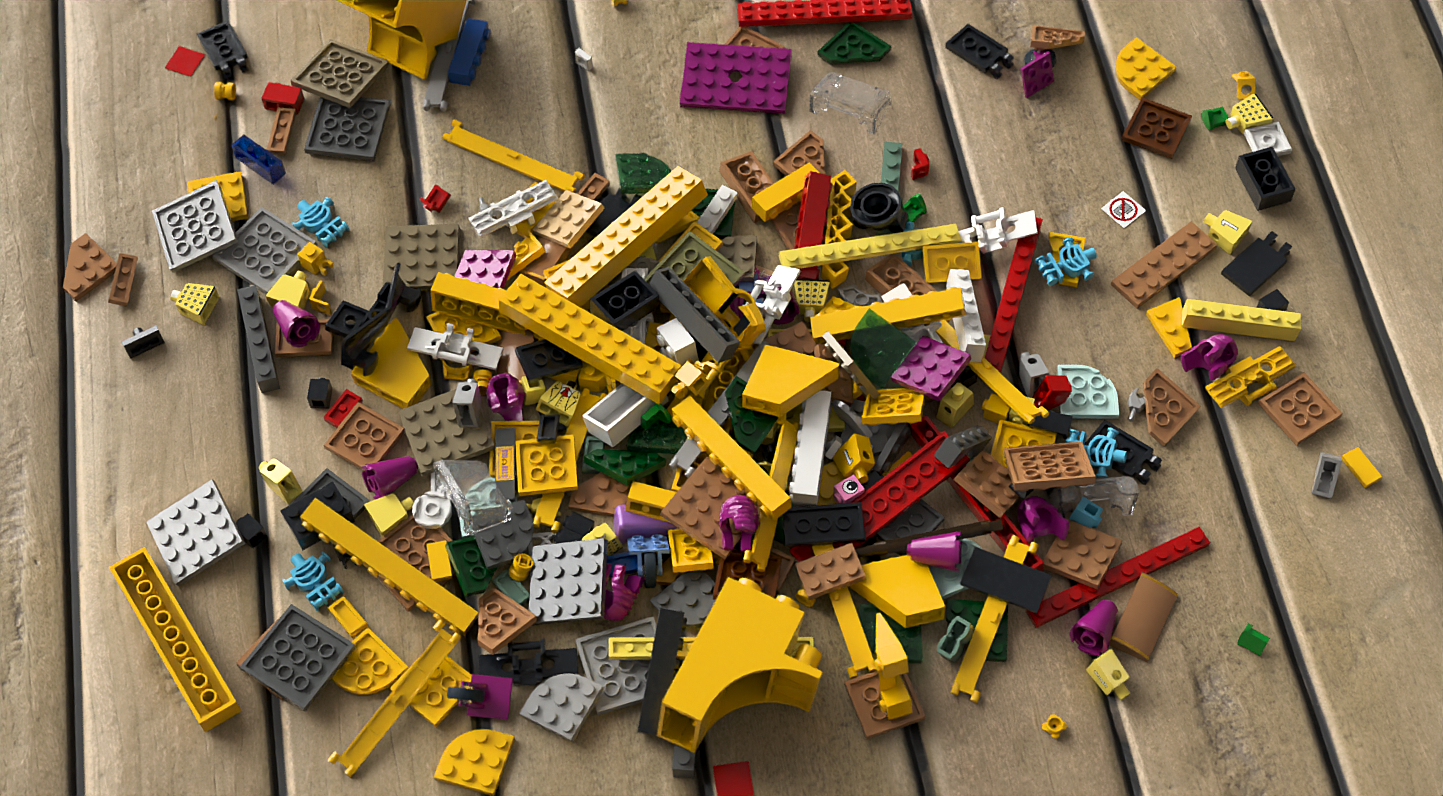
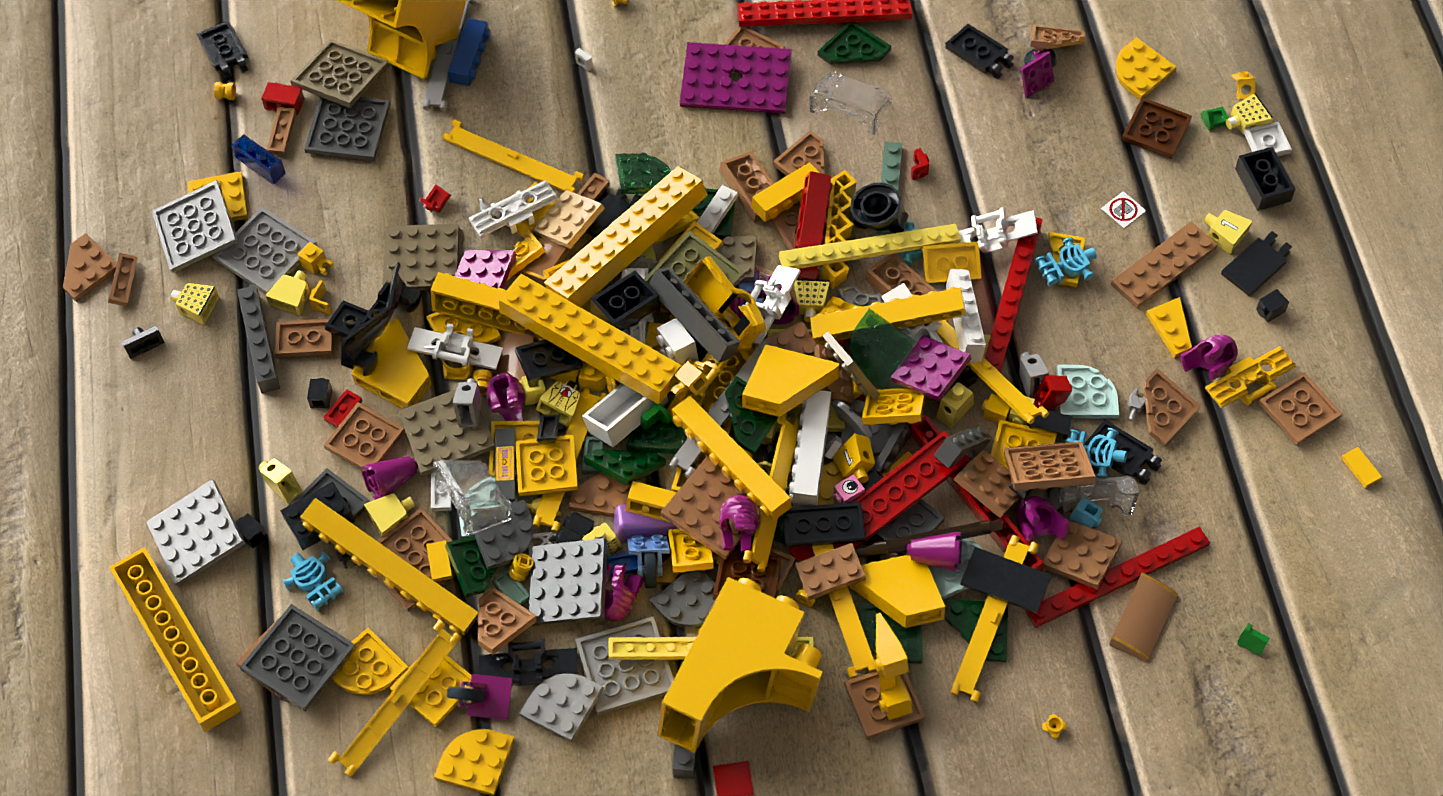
(184, 61): red sticker -> none
(296, 323): magenta cone -> none
(317, 219): medium azure piece -> none
(348, 617): yellow tile -> none
(432, 510): white tile -> none
(661, 667): black brick -> none
(915, 207): green tile -> none
(958, 634): sand green brick -> none
(1095, 628): magenta cone -> none
(1109, 674): light yellow torso -> none
(1241, 320): light yellow brick -> none
(1326, 474): light grey arch -> none

